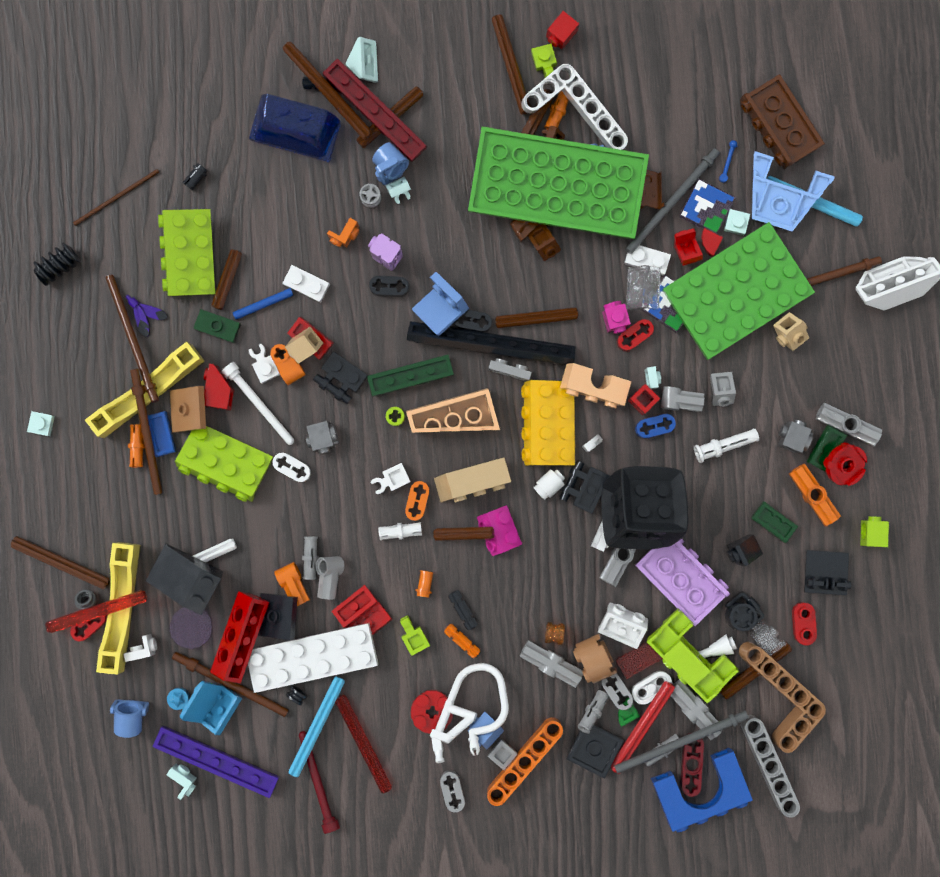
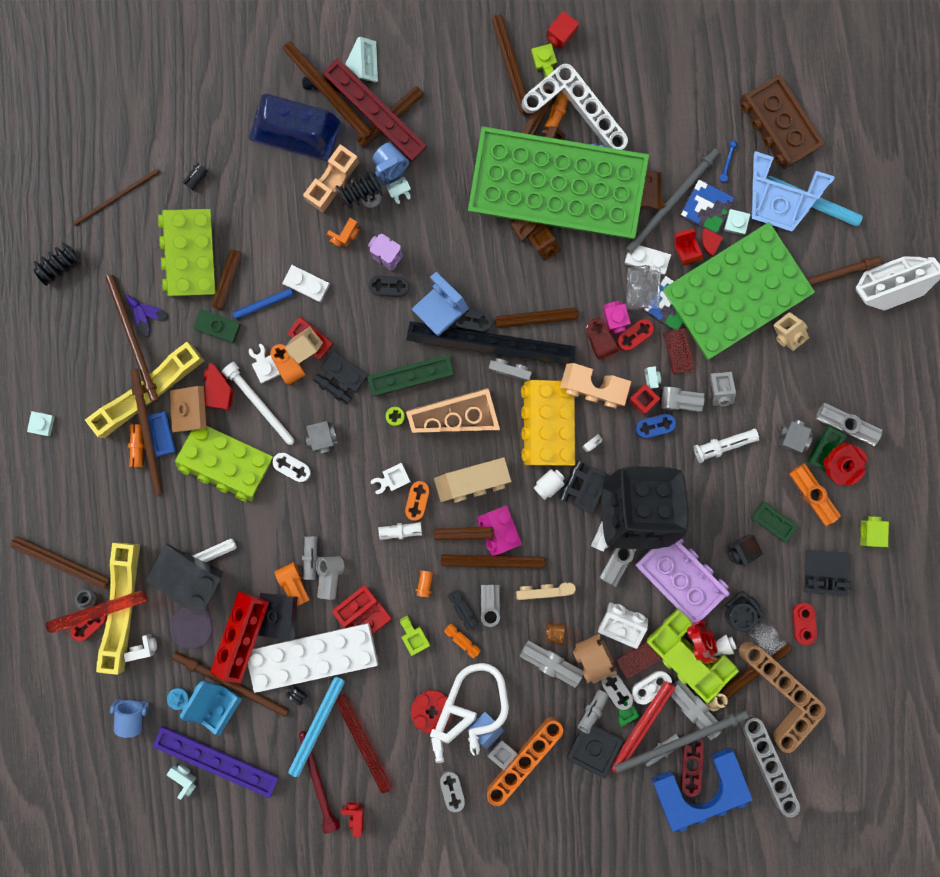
(339, 169): none -> light nougat arch
(356, 821): none -> red bracket
(359, 190): none -> black piece
(490, 602): none -> light grey piece
(493, 561): none -> reddish brown axle
(546, 591): none -> tan hinge
(601, 343): none -> clear red piece
(678, 350): none -> clear red tile
(703, 641): none -> red plate
(717, 702): none -> tan pin

